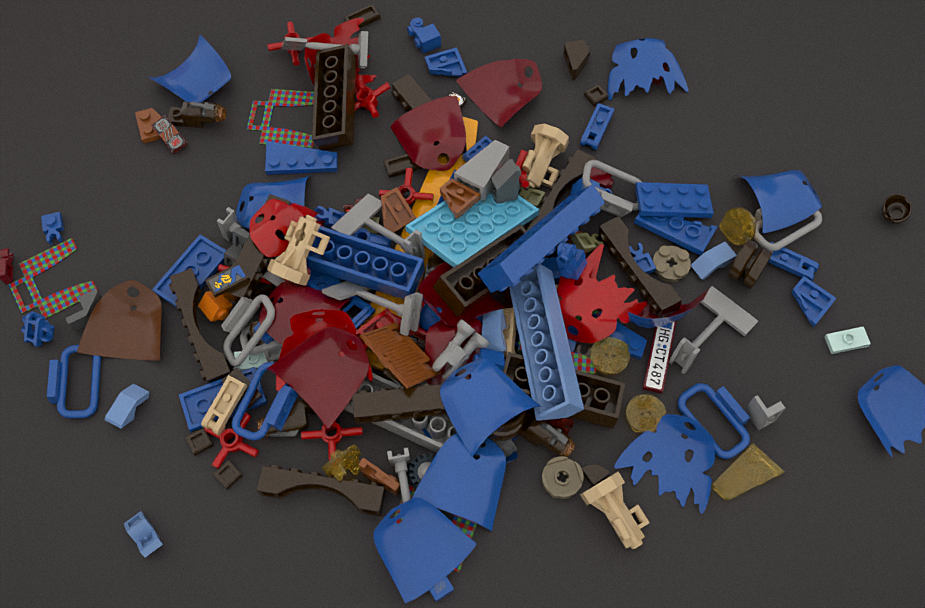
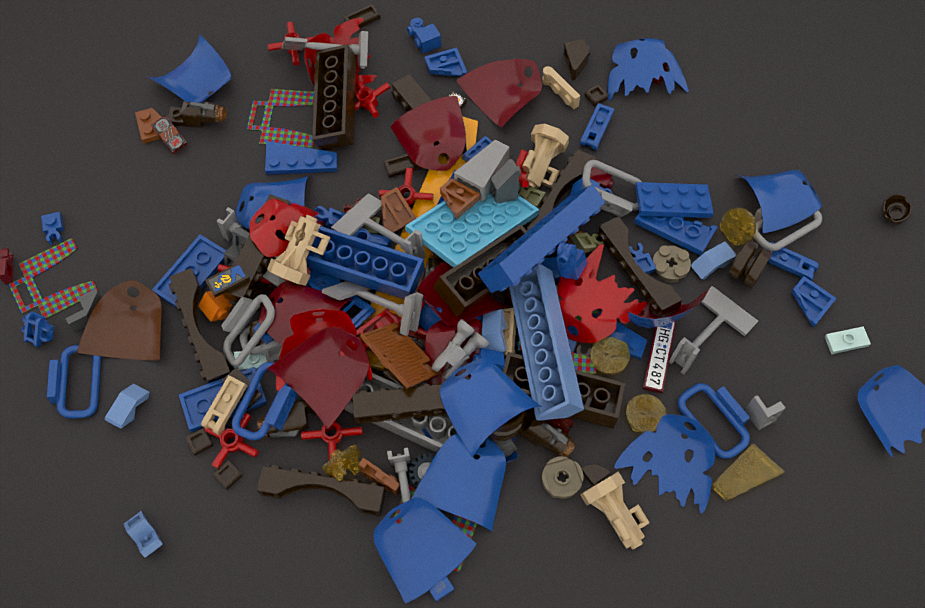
(560, 87): none -> tan plate

